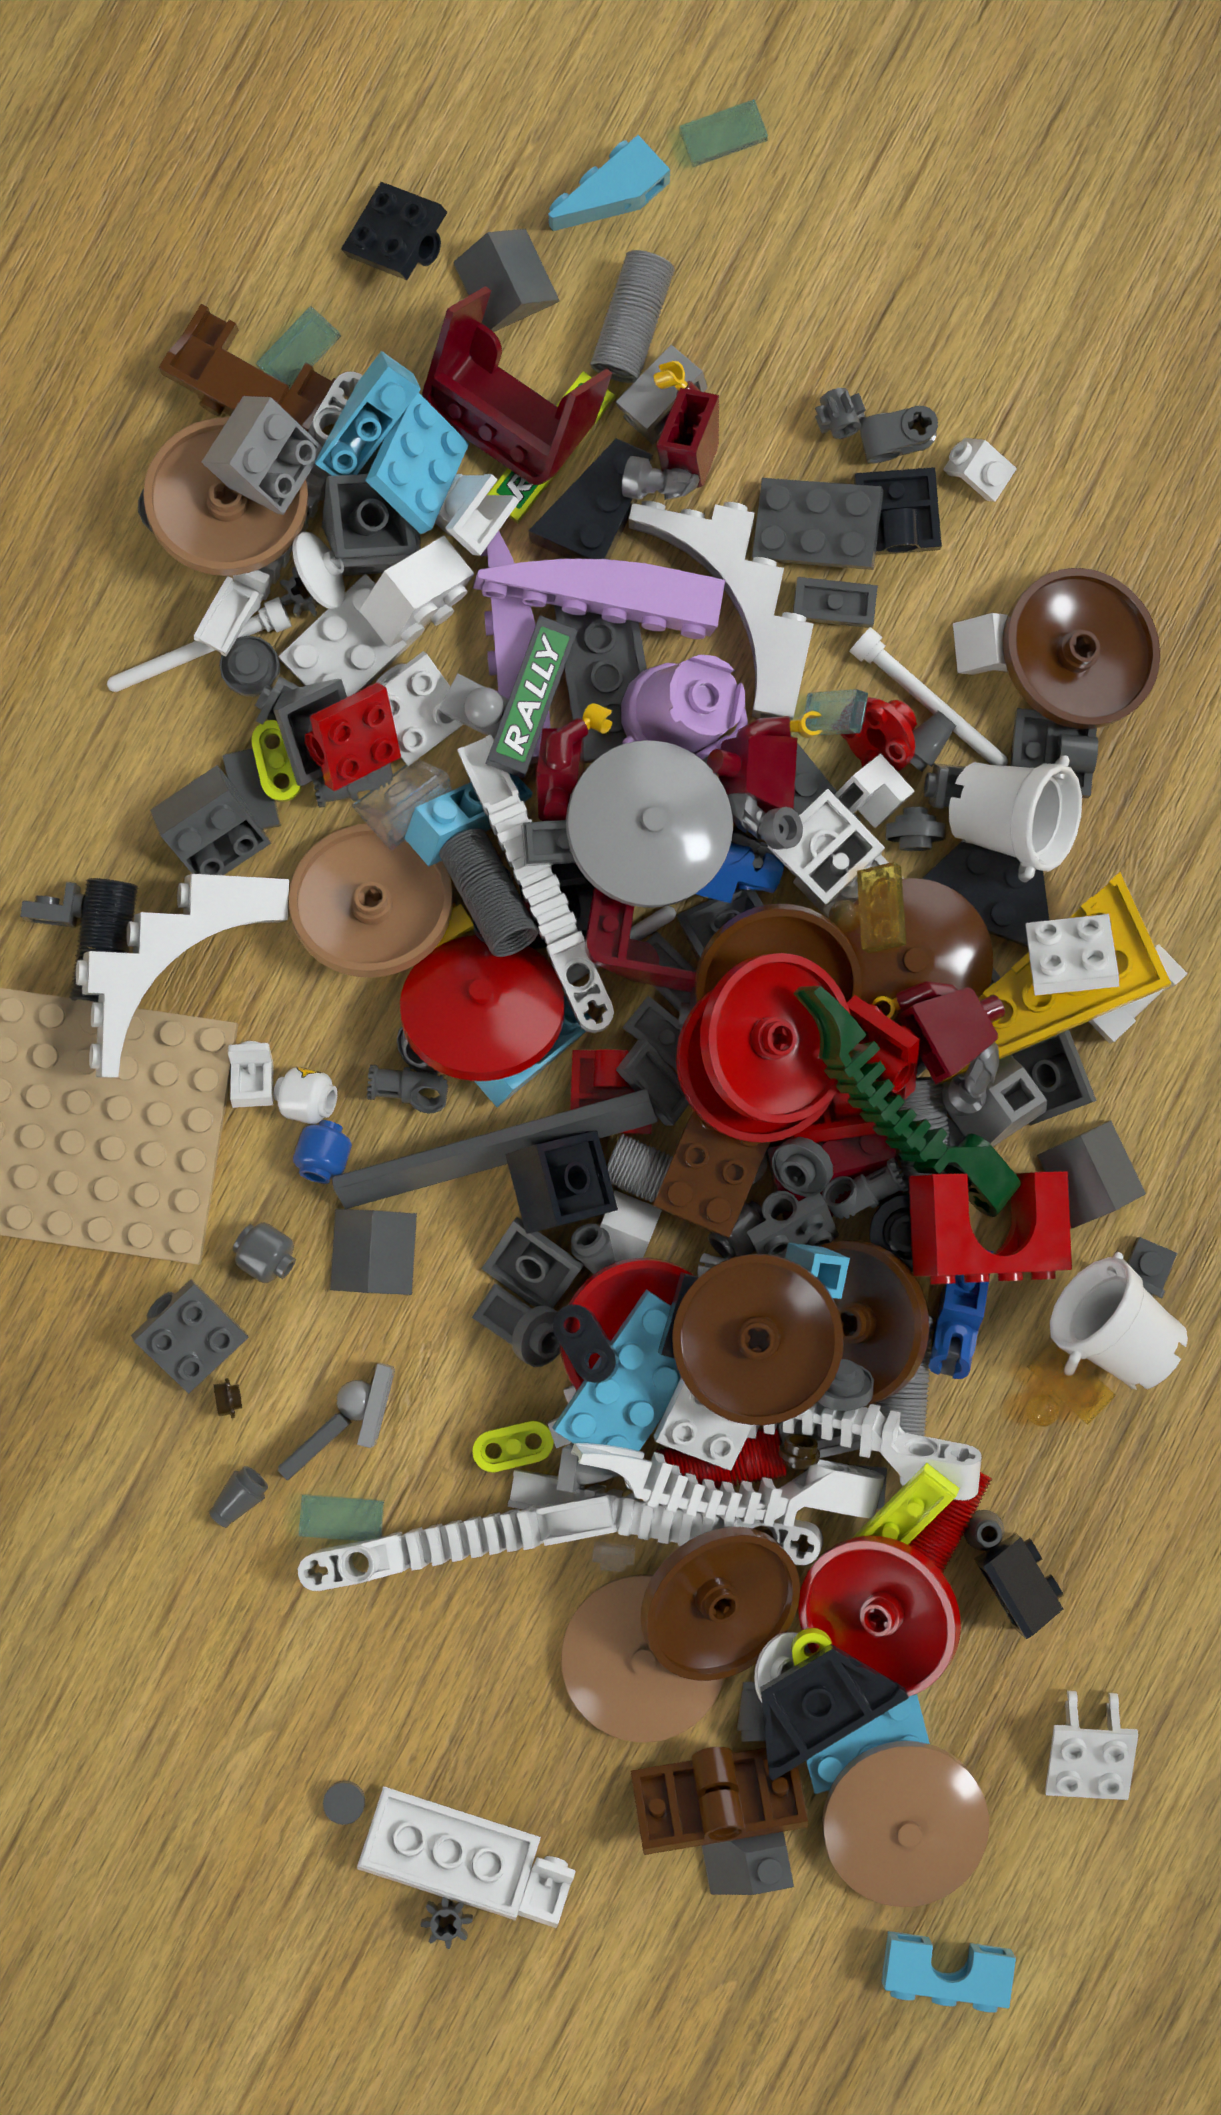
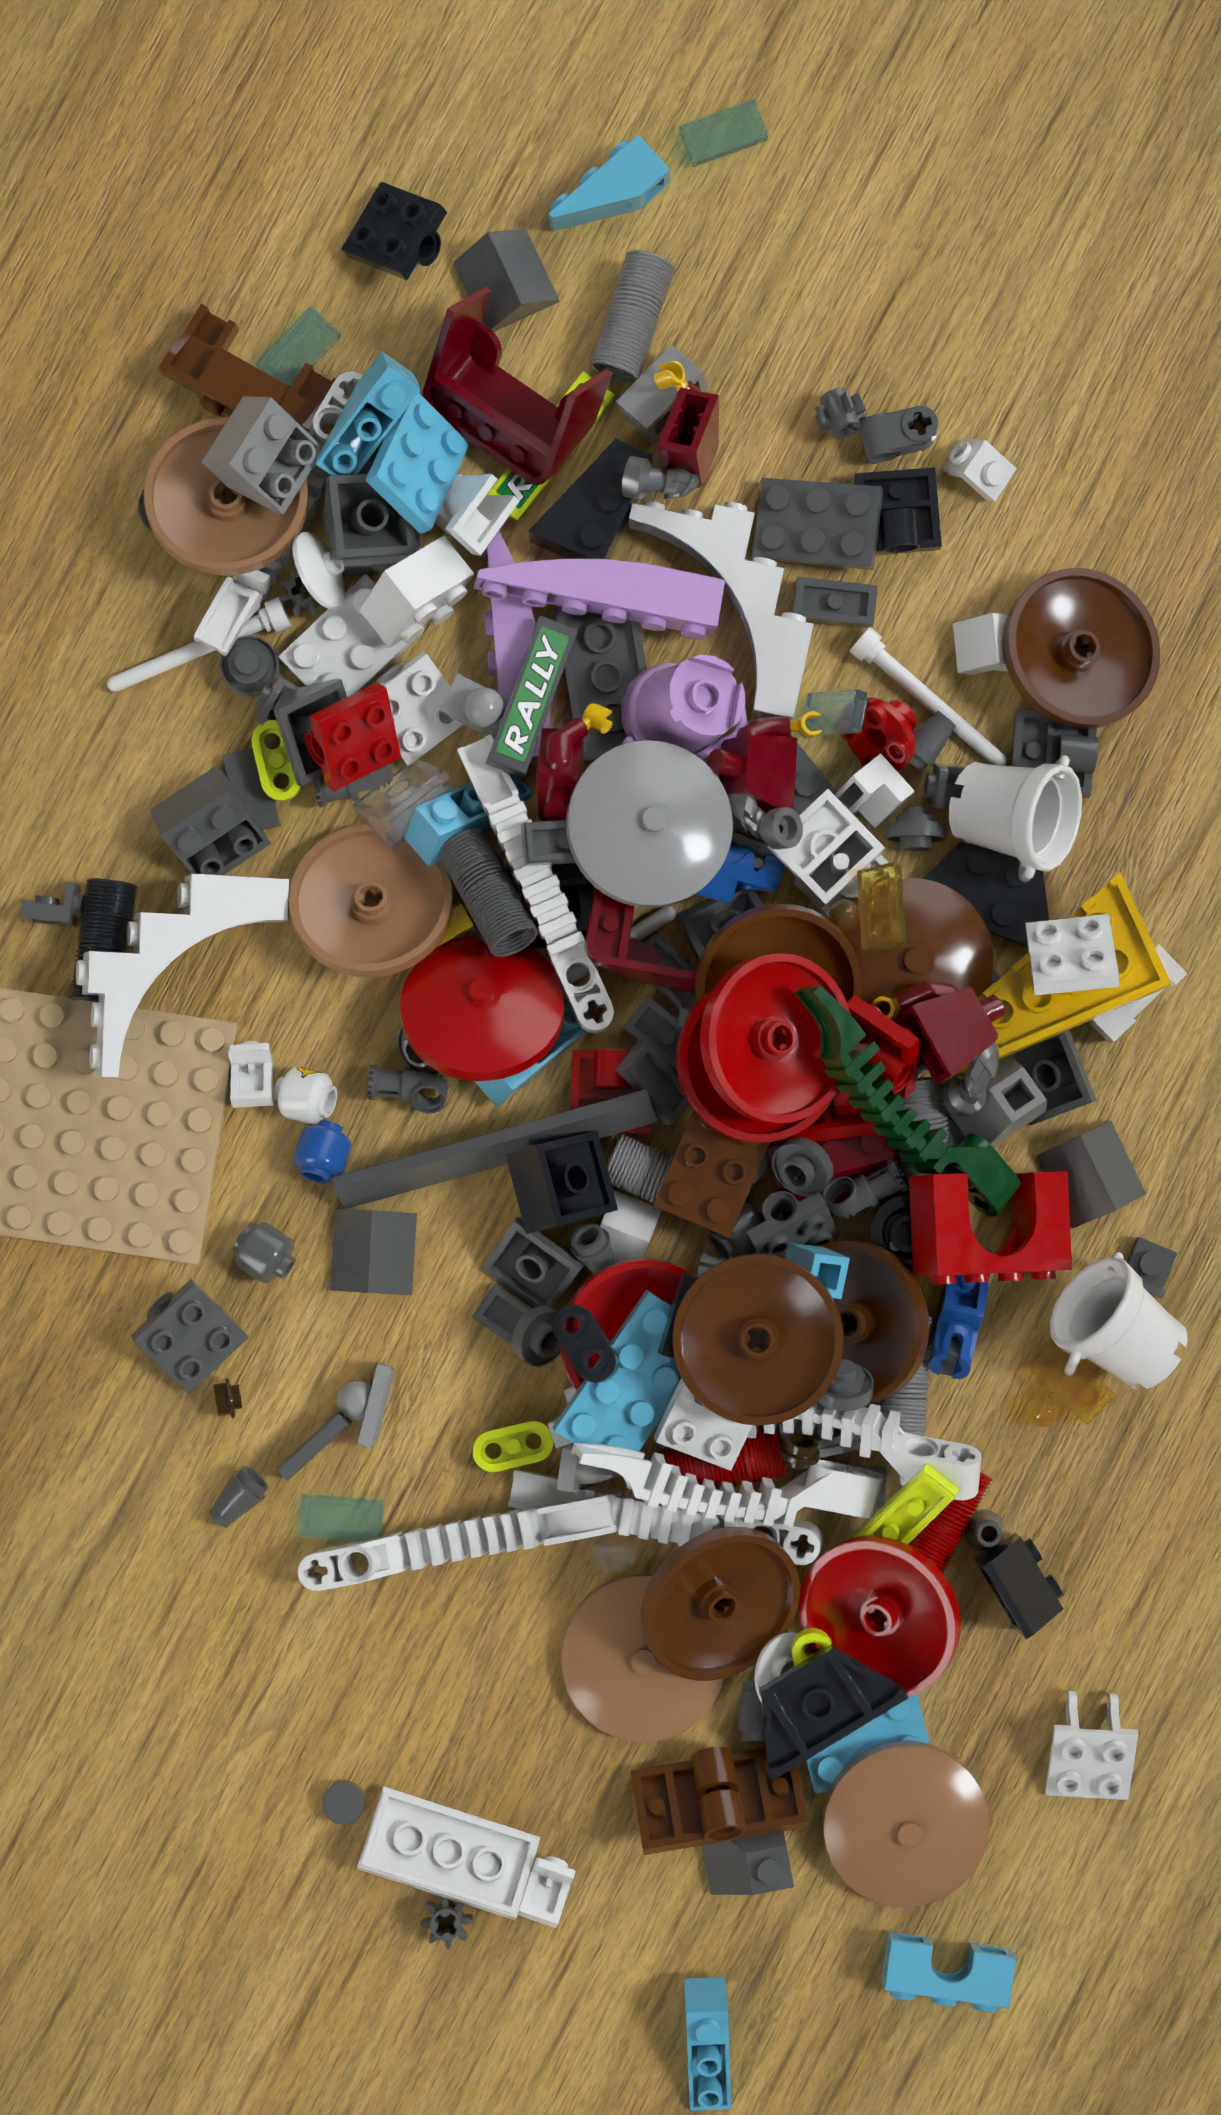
(707, 2043): none -> medium azure slope

